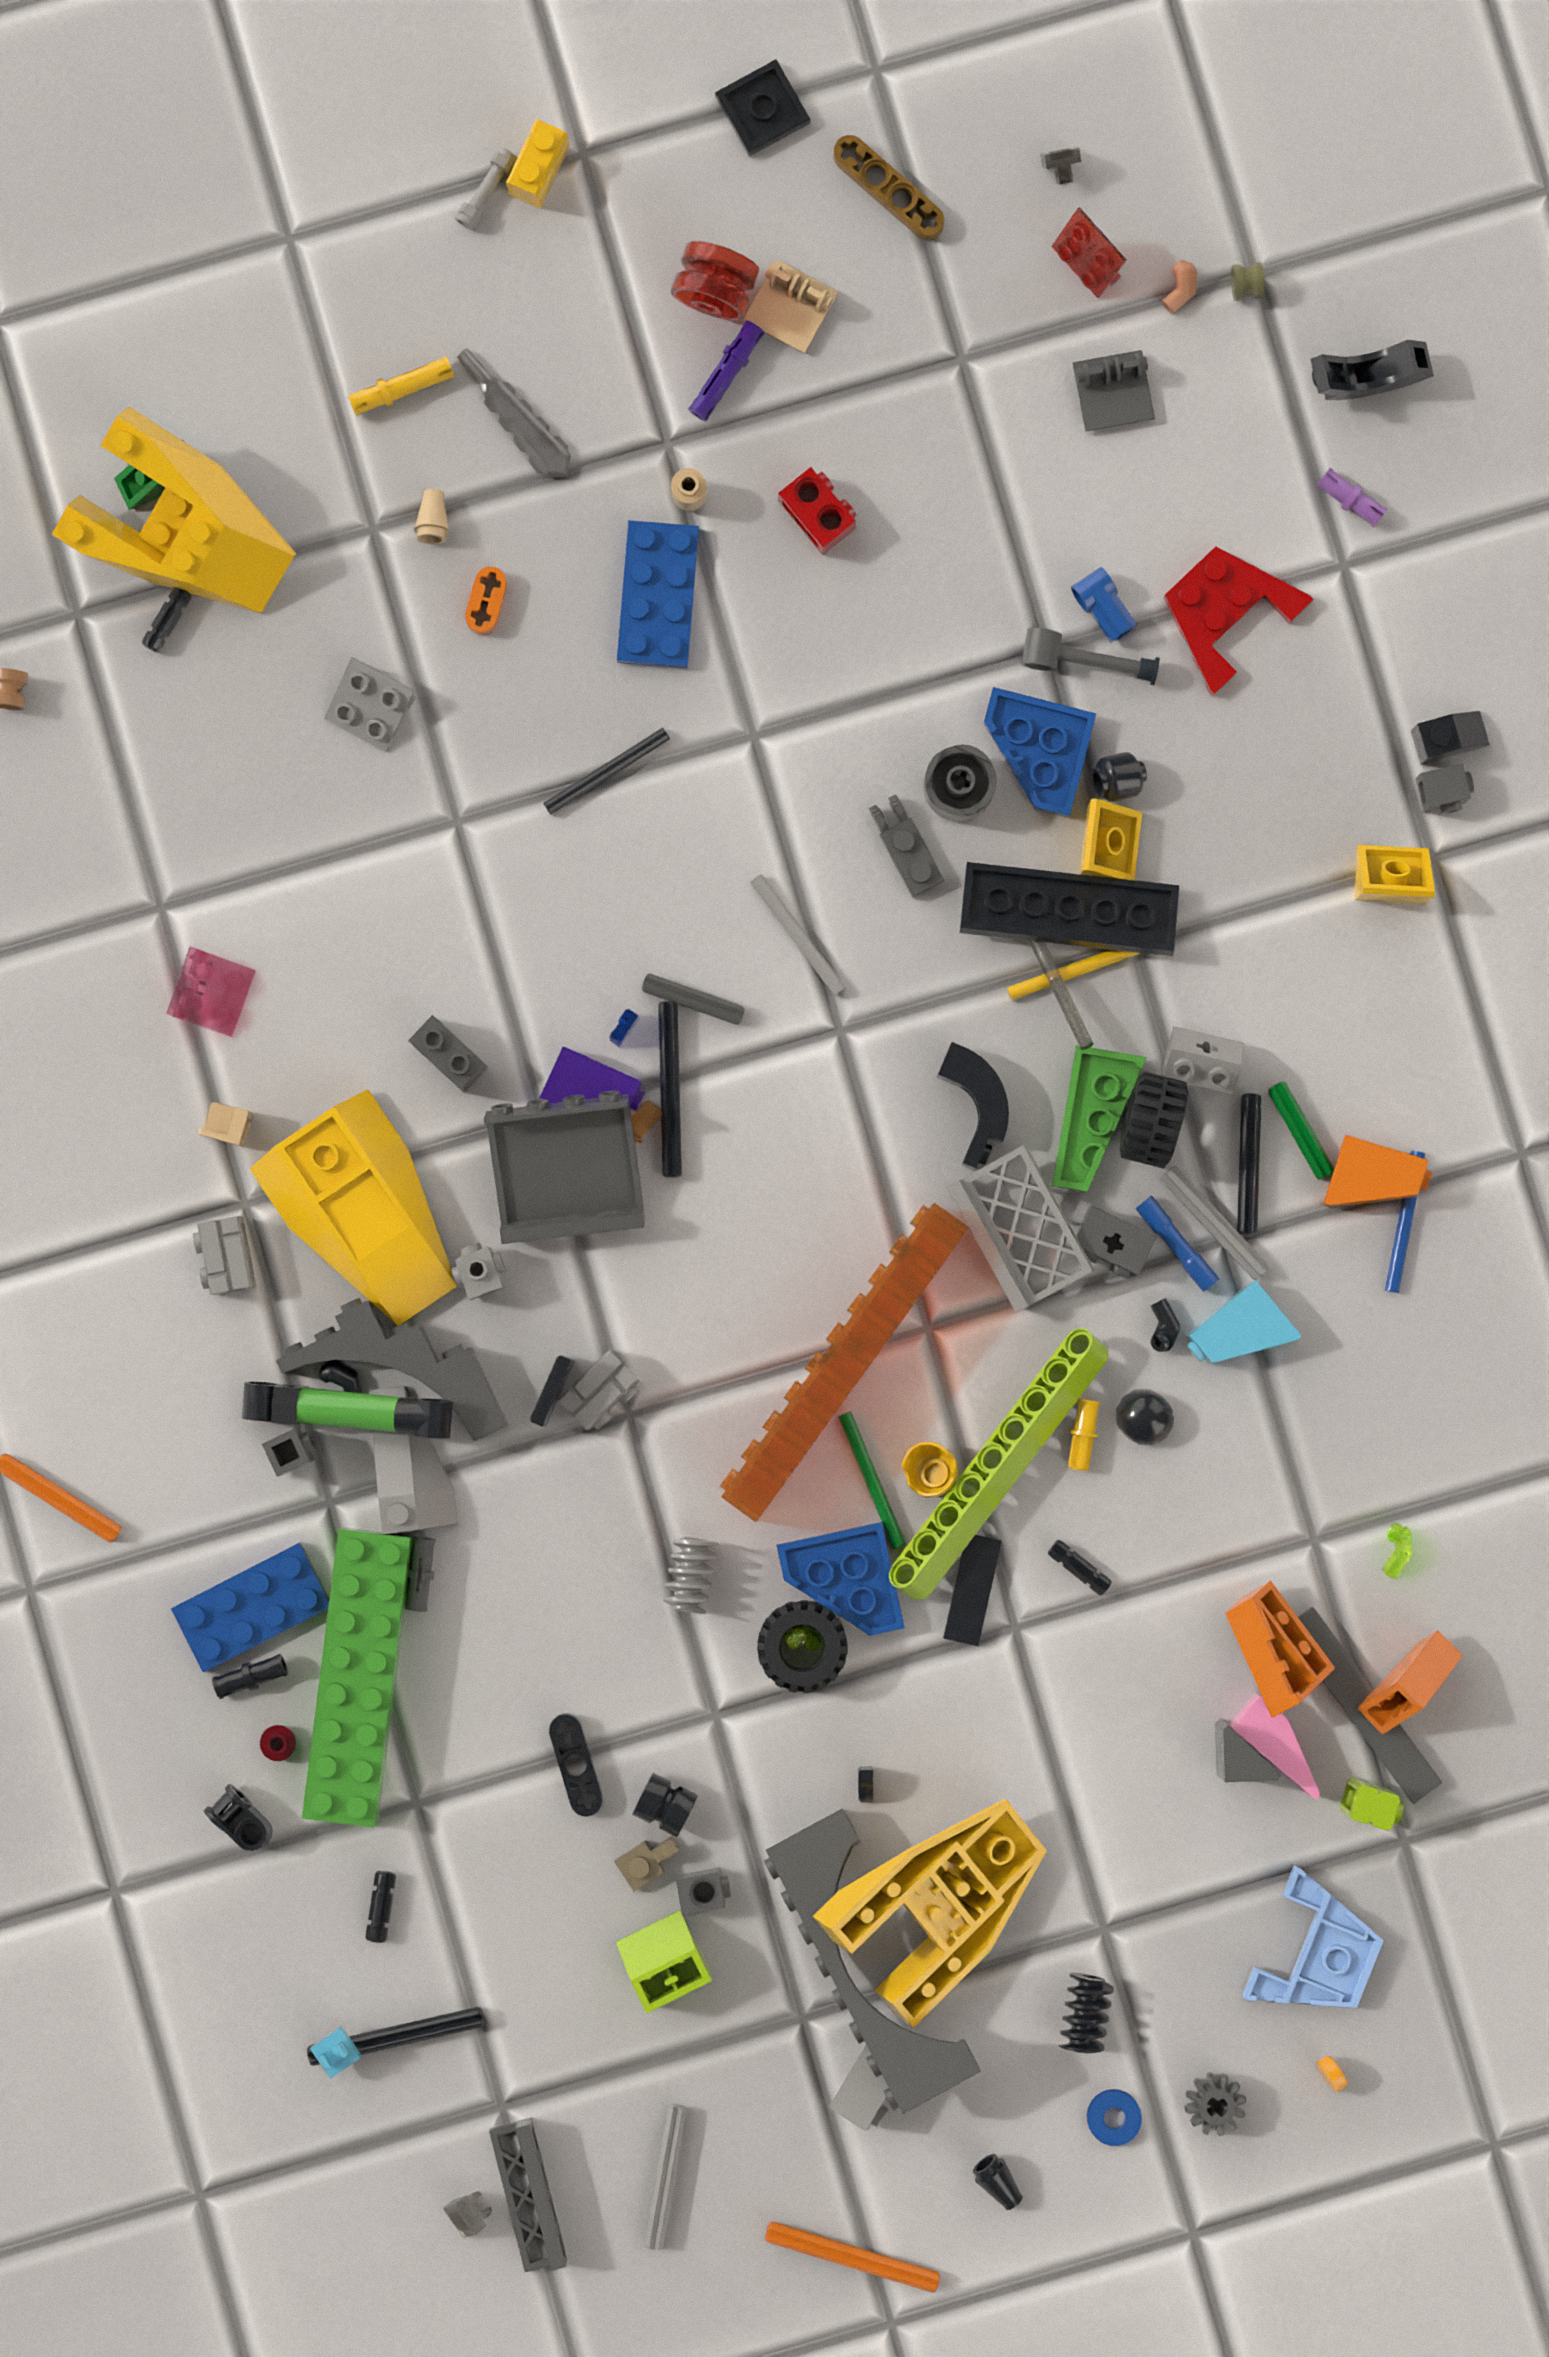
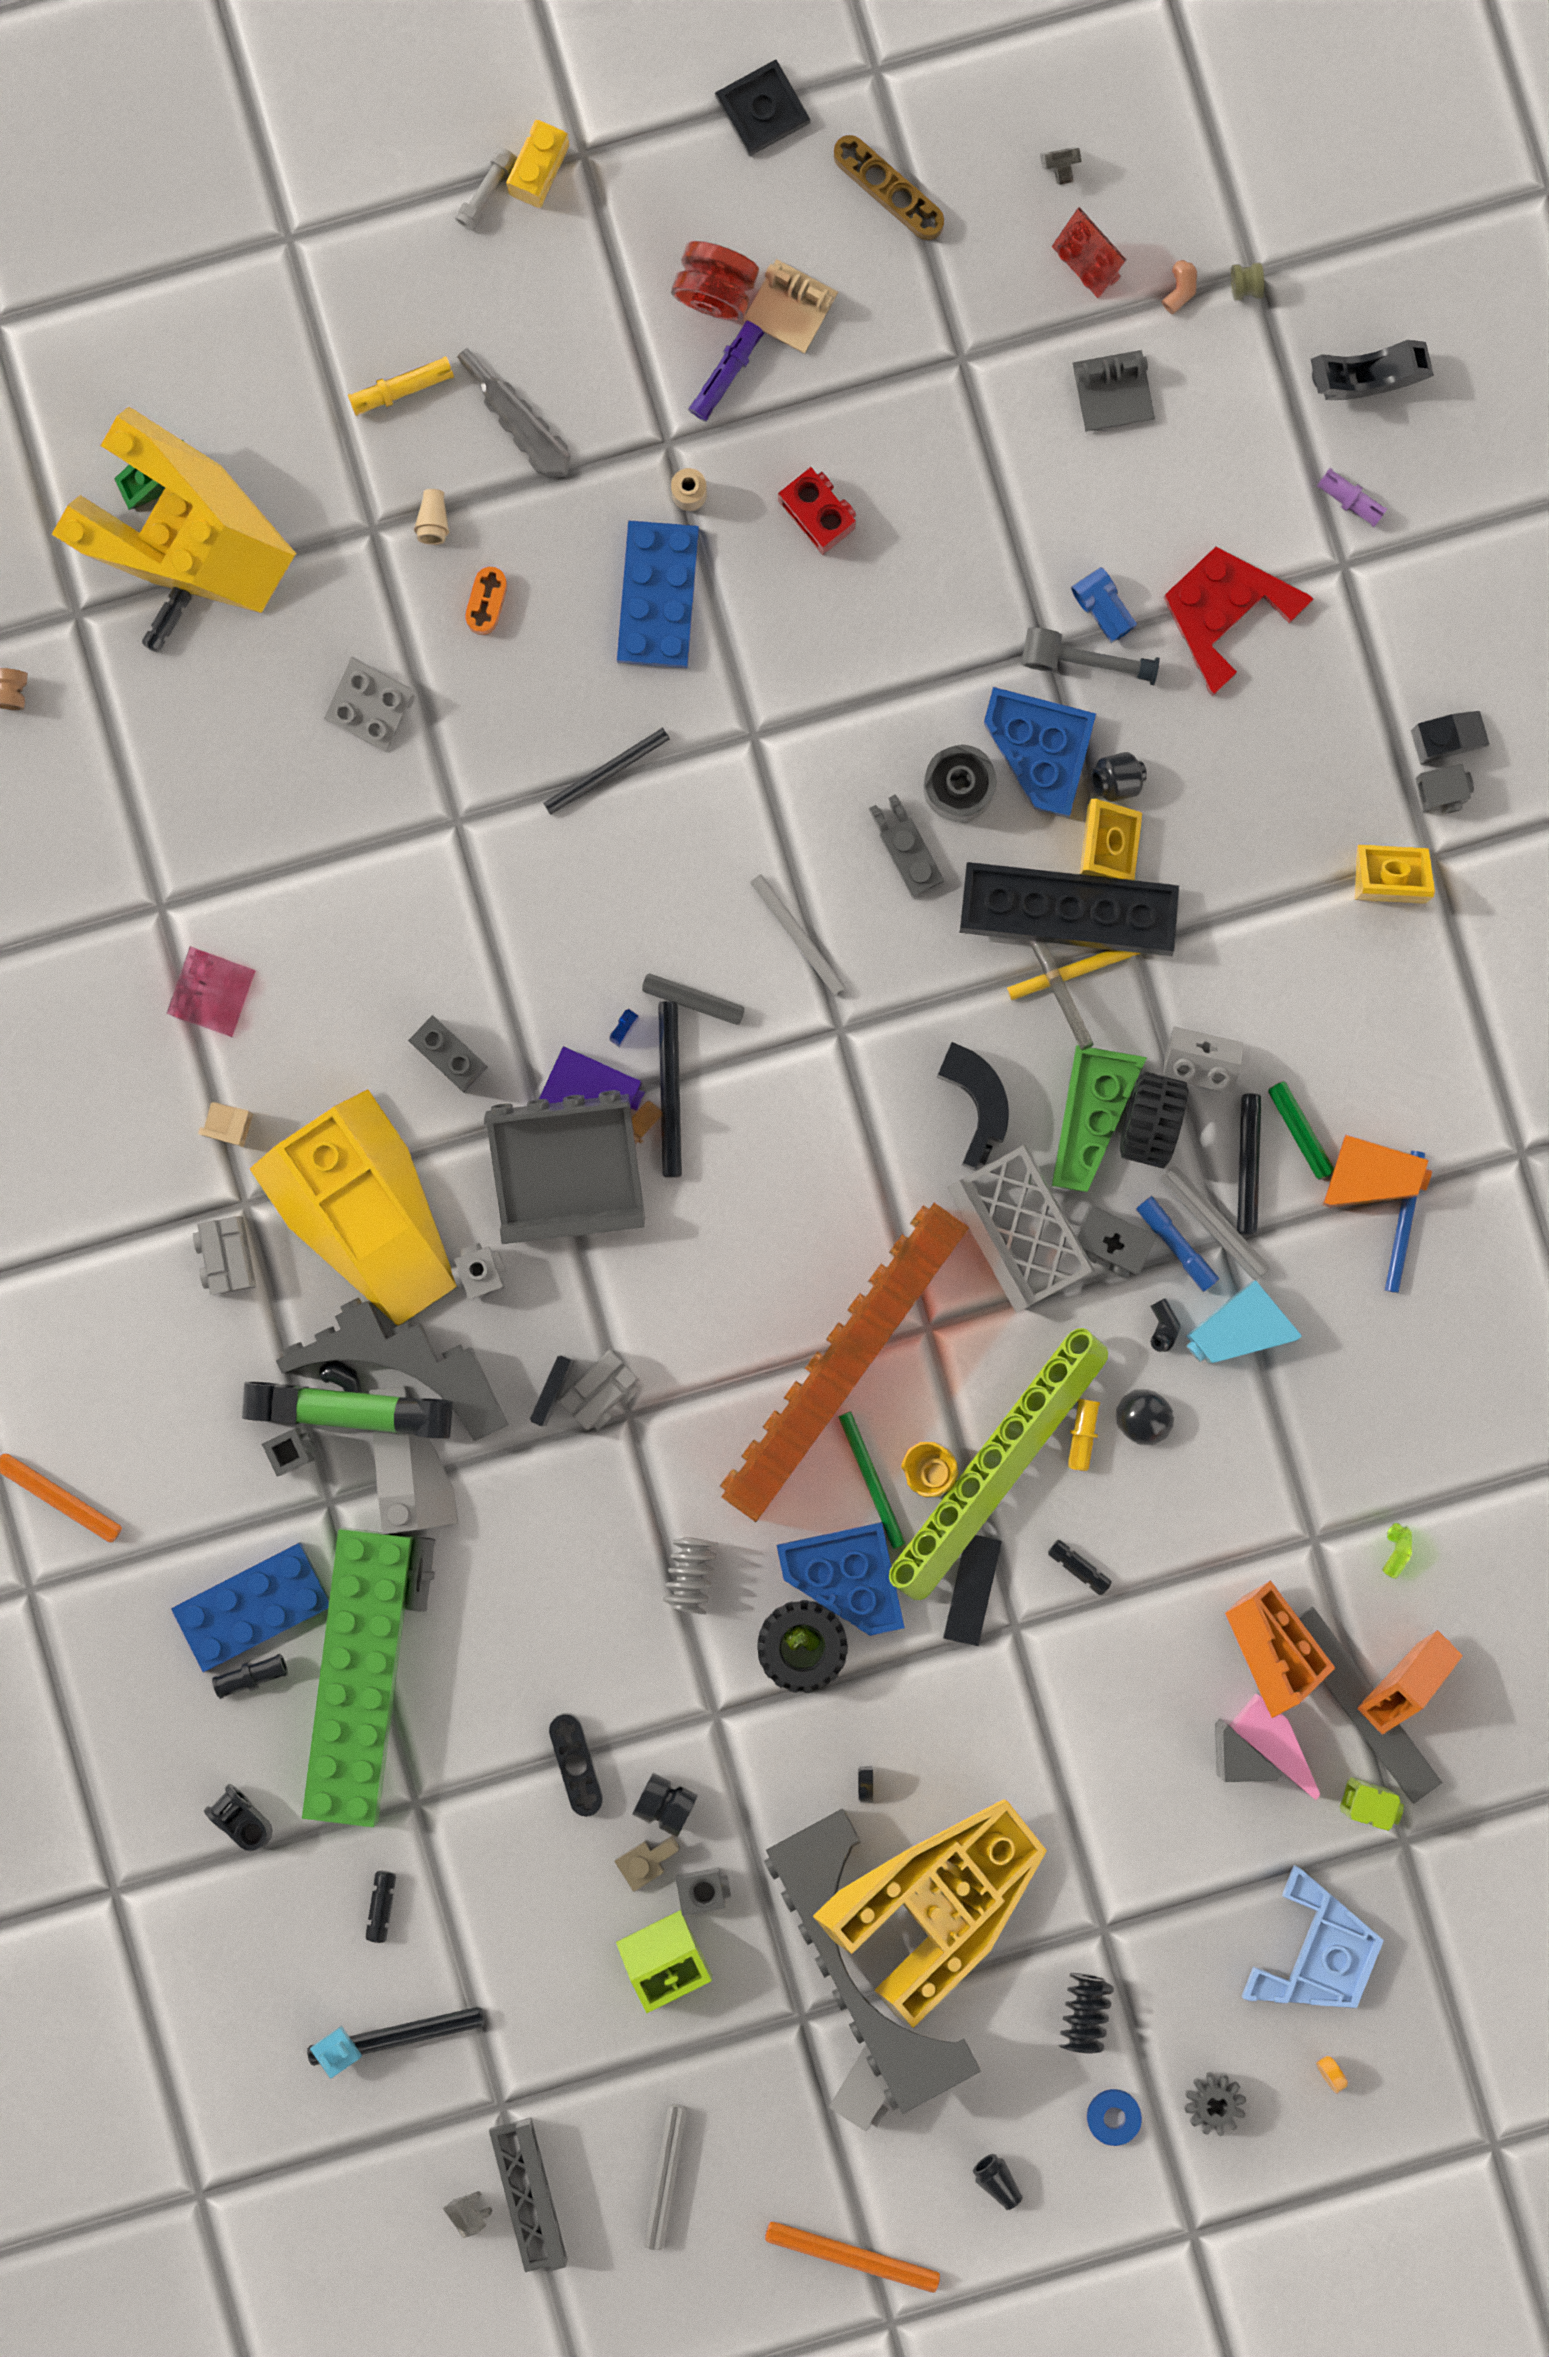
(286, 1735): dark red plate -> none

